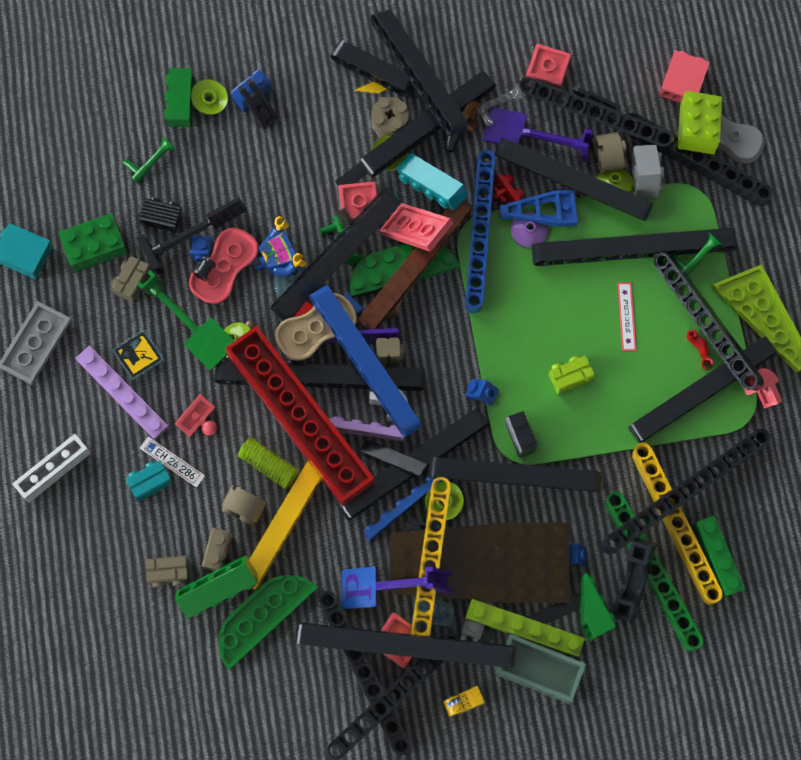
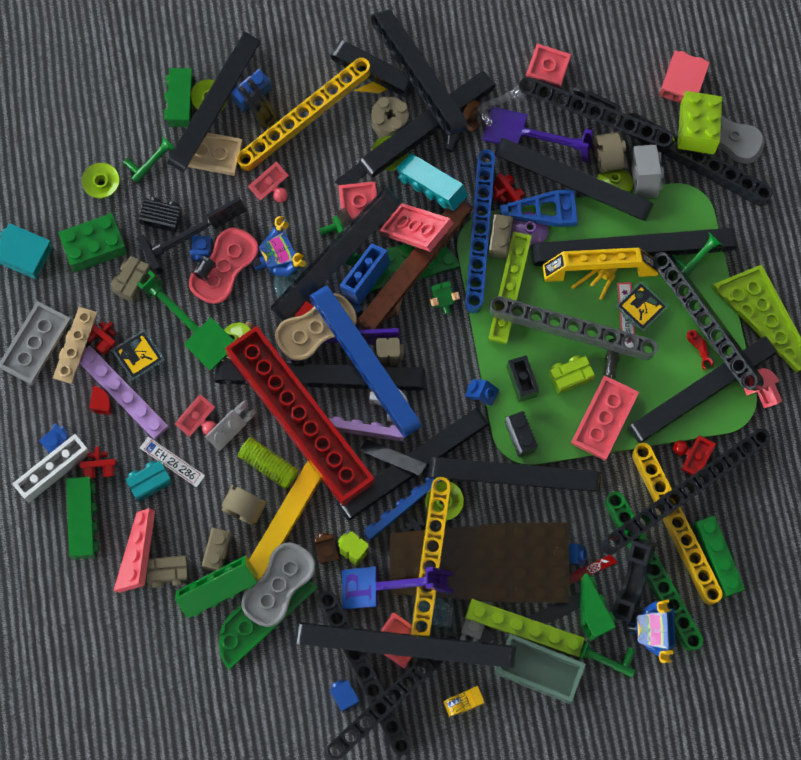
(54, 438): none -> blue bracket
(75, 344): none -> tan bracket
(81, 518): none -> green brick
(97, 173): none -> lime dish
(100, 402): none -> red brick
(106, 341): none -> red hips
(108, 465): none -> red hips
(135, 559): none -> coral wing
(213, 102): none -> black beam
(217, 154): none -> tan plate
(229, 426): none -> light grey hinge
(268, 182): none -> coral plate
(286, 572): none -> light grey plate
(306, 106): none -> yellow beam
(326, 548): none -> reddish brown bracket
(344, 695): none -> blue brick
(353, 548): none -> lime brick
(365, 274): none -> blue brick
(443, 296): none -> green piece
(500, 237): none -> dark tan brick
(510, 283): none -> lime plate
(522, 378): none -> black brick
(582, 326): none -> dark grey beam
(592, 568): none -> red sticker
(599, 259): none -> yellow slope
(602, 273): none -> yellow plant
(604, 418): none -> coral plate
(611, 362): none -> clear smoke pin
(623, 668): none -> green piece
(641, 306): none -> piece
(656, 629): none -> torso
(696, 456): none -> red plate

